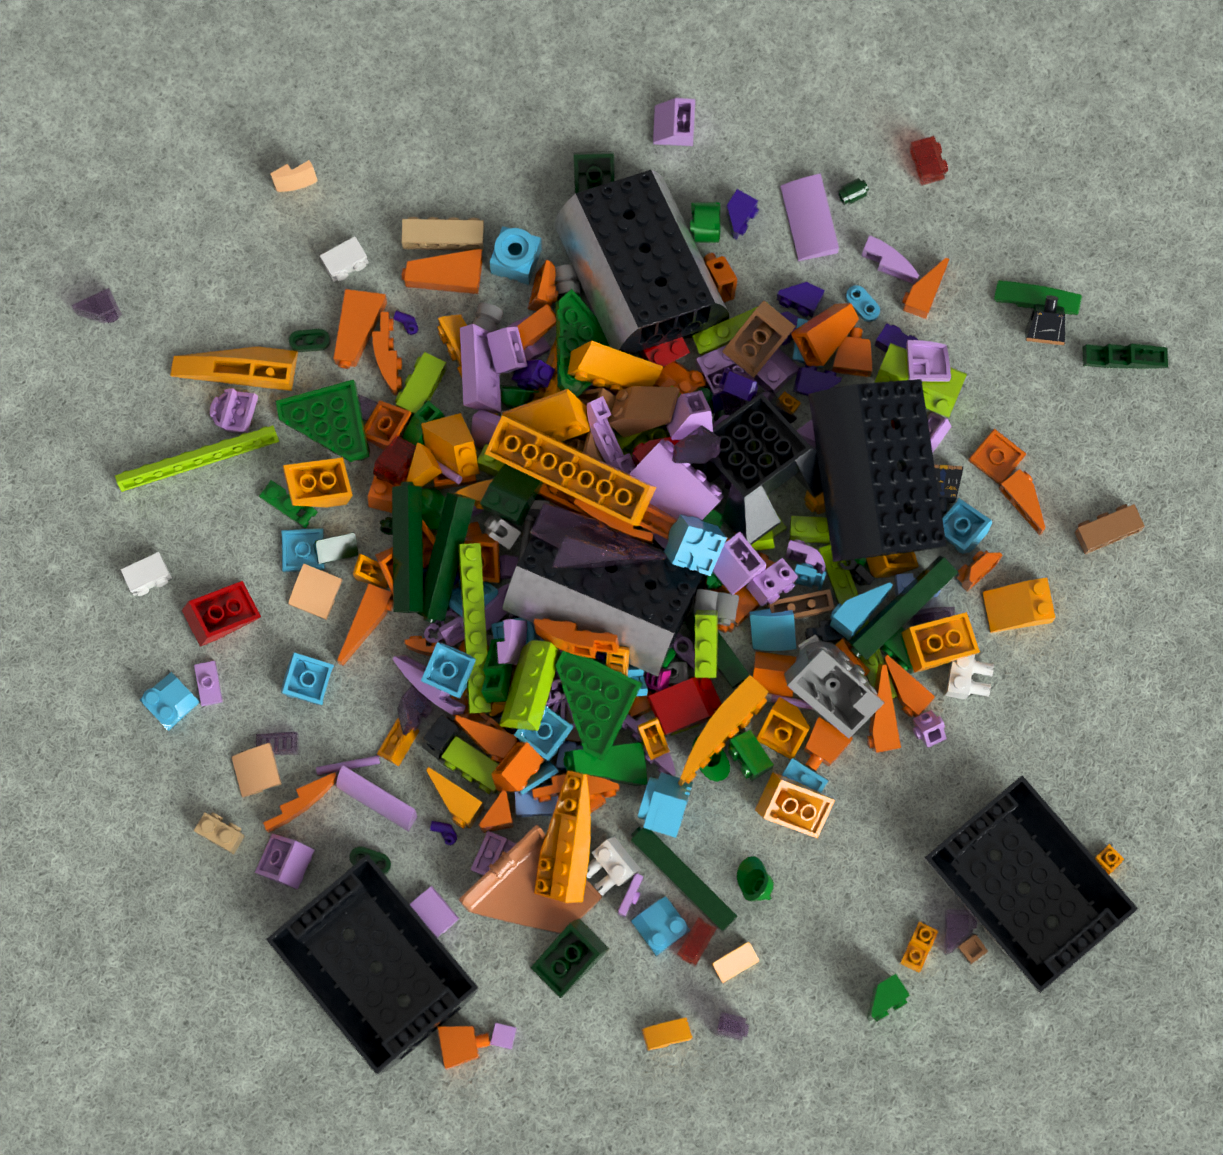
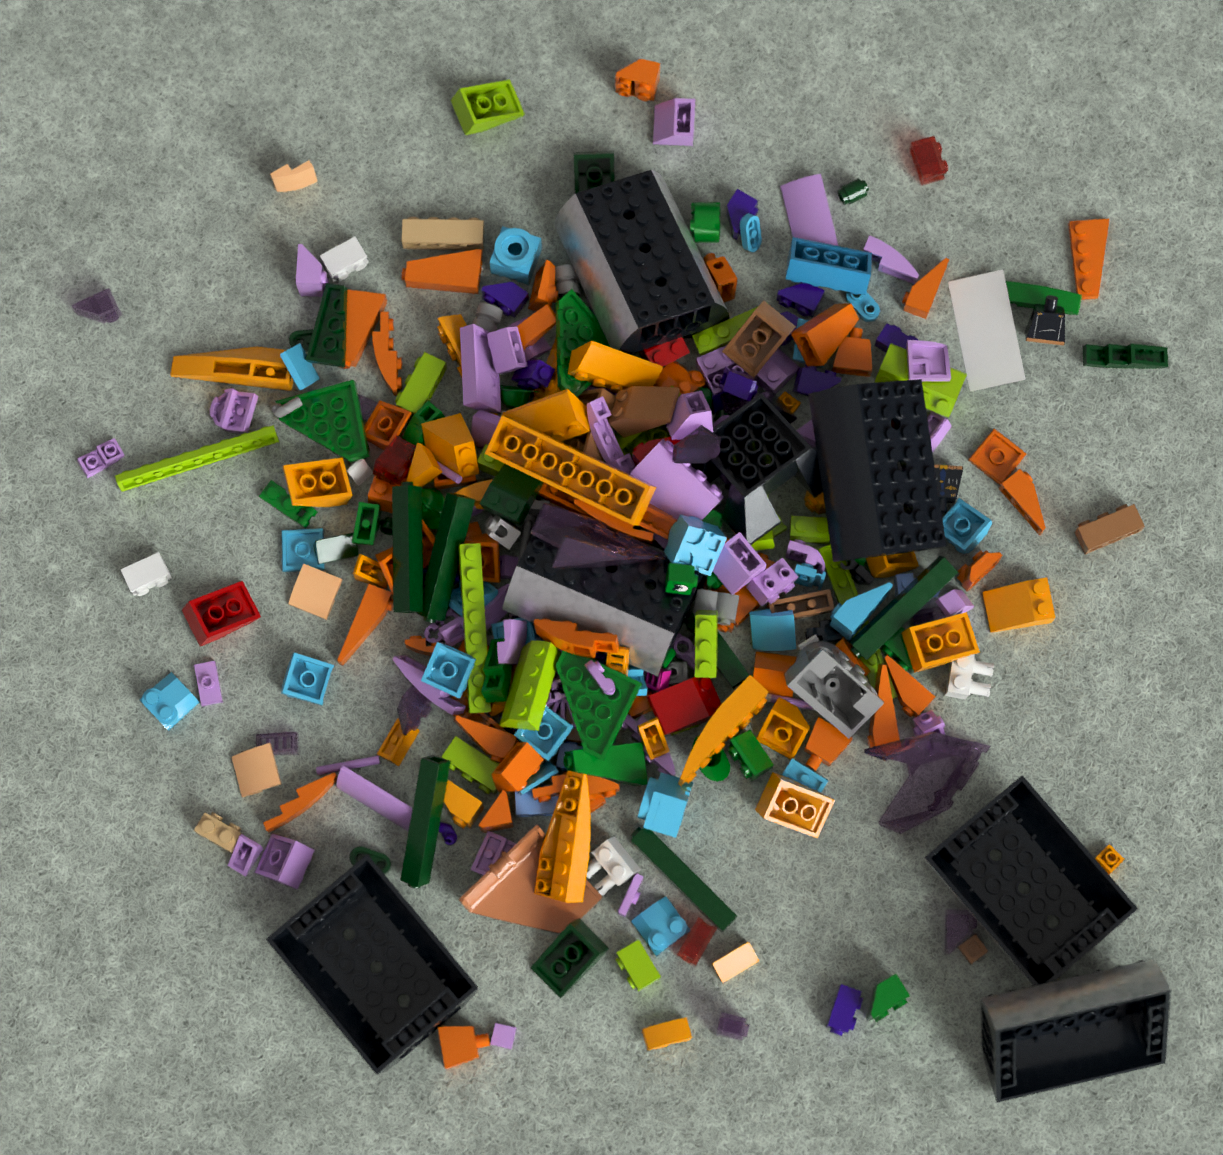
(101, 458): none -> lavender slope
(244, 855): none -> lavender slope
(282, 410): none -> light grey arm
(300, 370): none -> medium azure tile
(309, 274): none -> lavender slope
(329, 332): none -> dark green wing
(359, 471): none -> white slope
(367, 523): none -> green slope
(408, 322): dark purple arm -> none
(425, 821): none -> dark green brick
(434, 911): lavender slope -> none
(440, 736): black torso -> none
(486, 106): none -> lime slope
(506, 296): none -> dark purple slope
(596, 671): none -> lavender plate
(638, 80): none -> orange slope
(638, 966): none -> lime brick
(680, 579): none -> green brick
(750, 232): none -> medium azure plate
(754, 880): green piece -> none
(829, 266): none -> dark azure brick
(843, 1010): none -> dark purple brick
(919, 947): light orange slope -> none
(936, 770): none -> clear purple windscreen
(954, 603): none -> lavender slope
(986, 330): none -> white sticker
(1075, 1029): none -> black slope
(1088, 252): none -> orange wing

